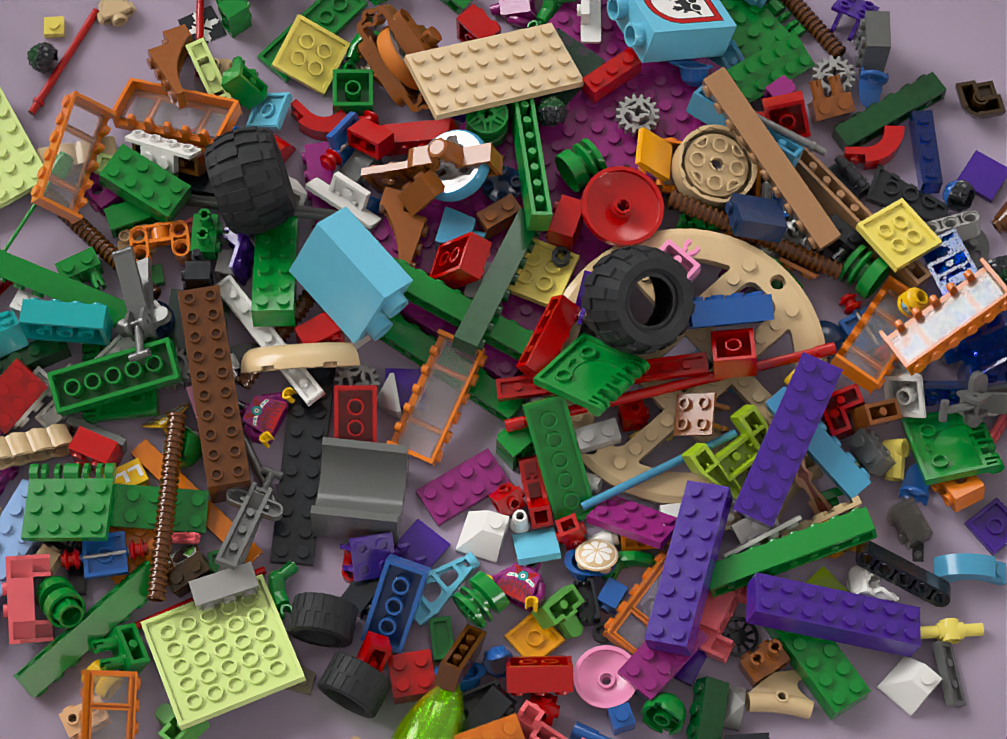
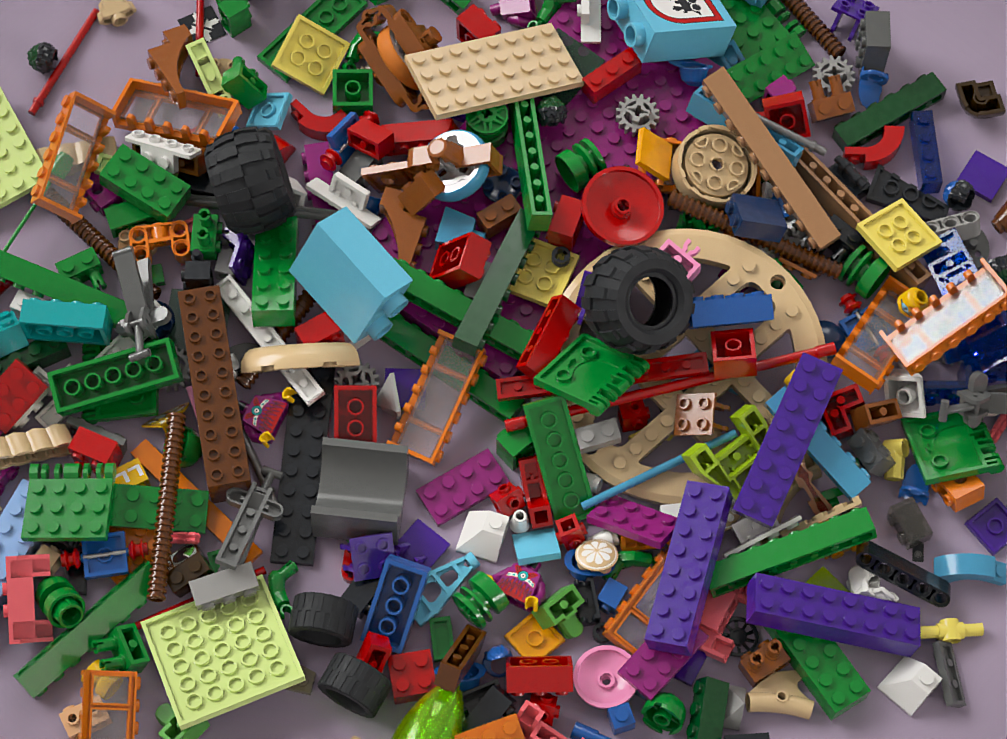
(54, 27): light yellow plate -> none

